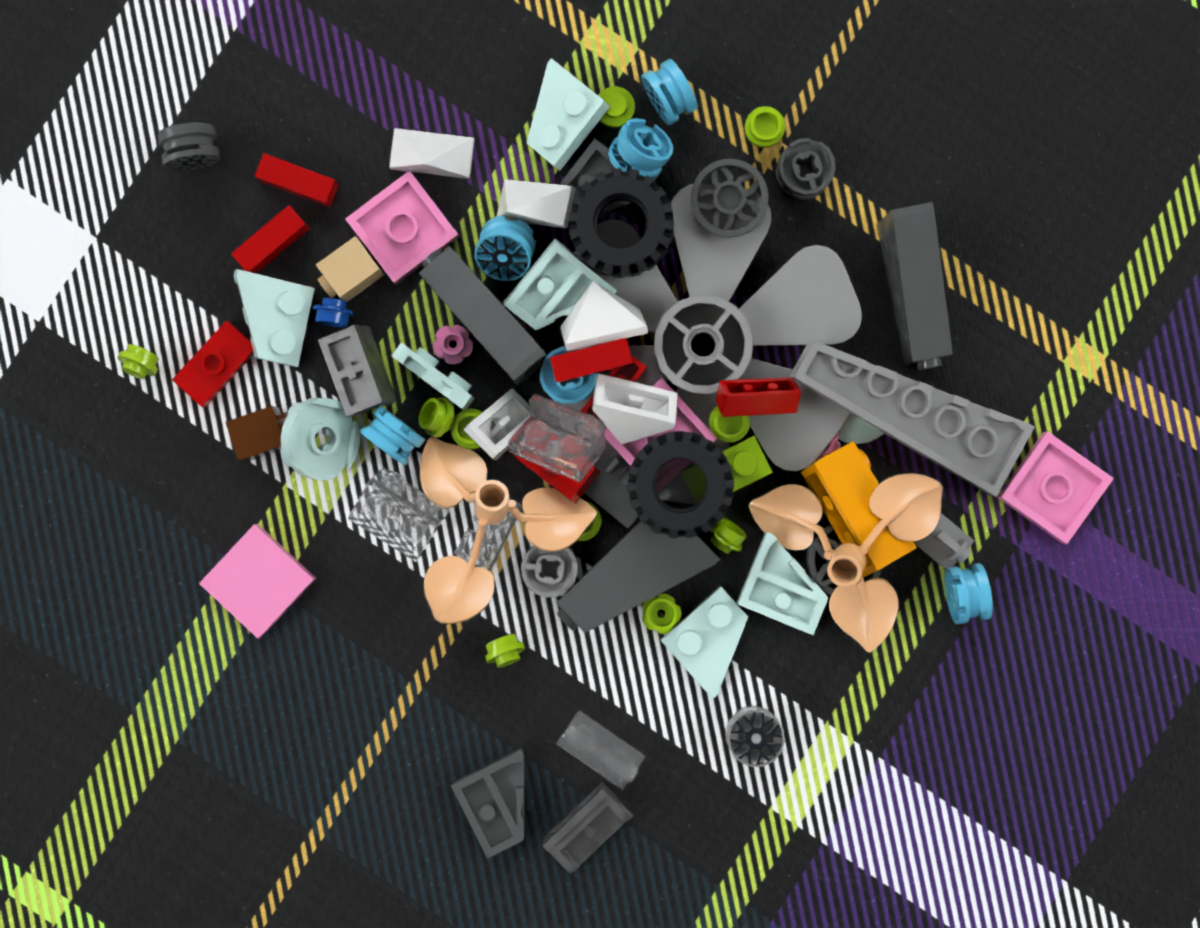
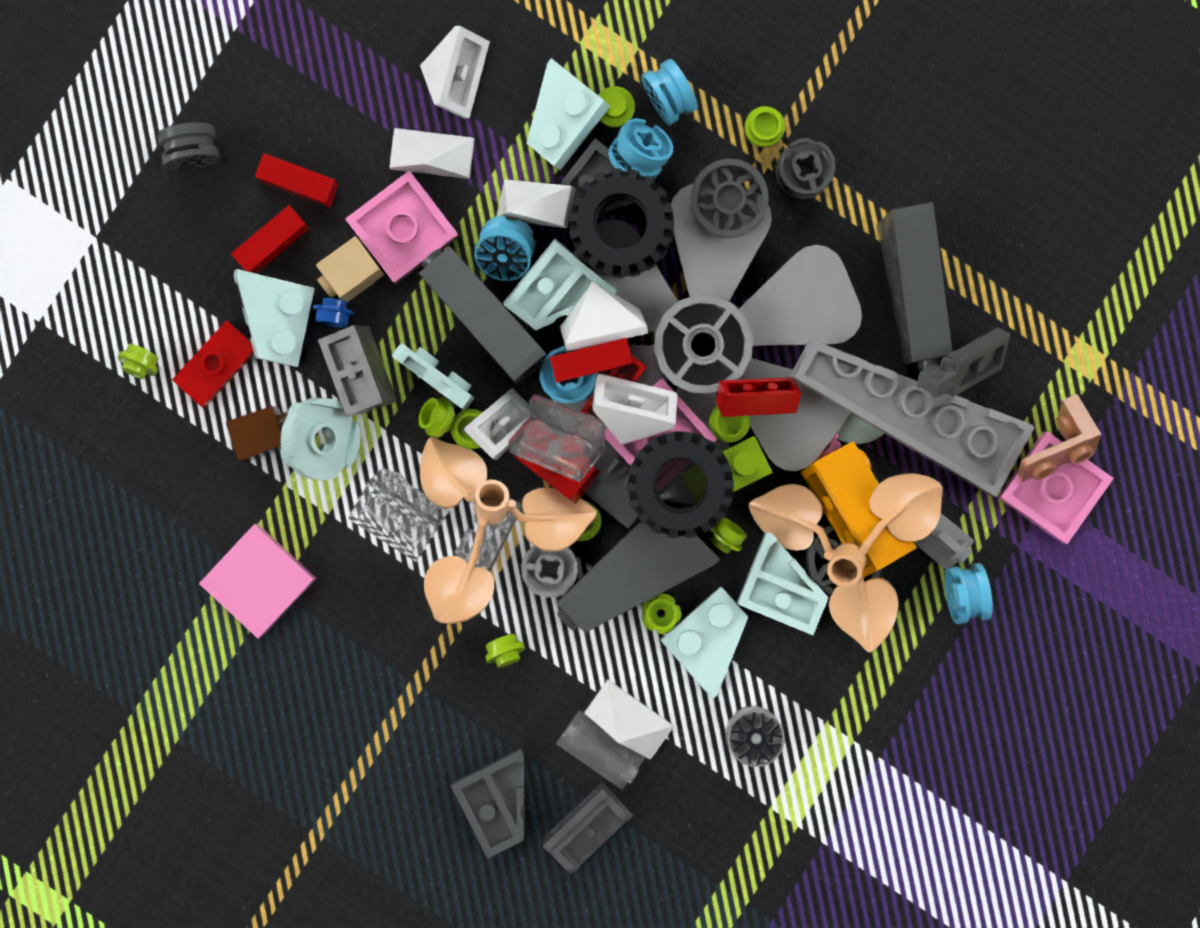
(392, 435): medium azure wheel -> none
(452, 355): bright pink plate -> none
(455, 70): none -> white slope
(628, 720): none -> white slope
(966, 365): none -> dark grey hinge
(1083, 436): none -> nougat bracket

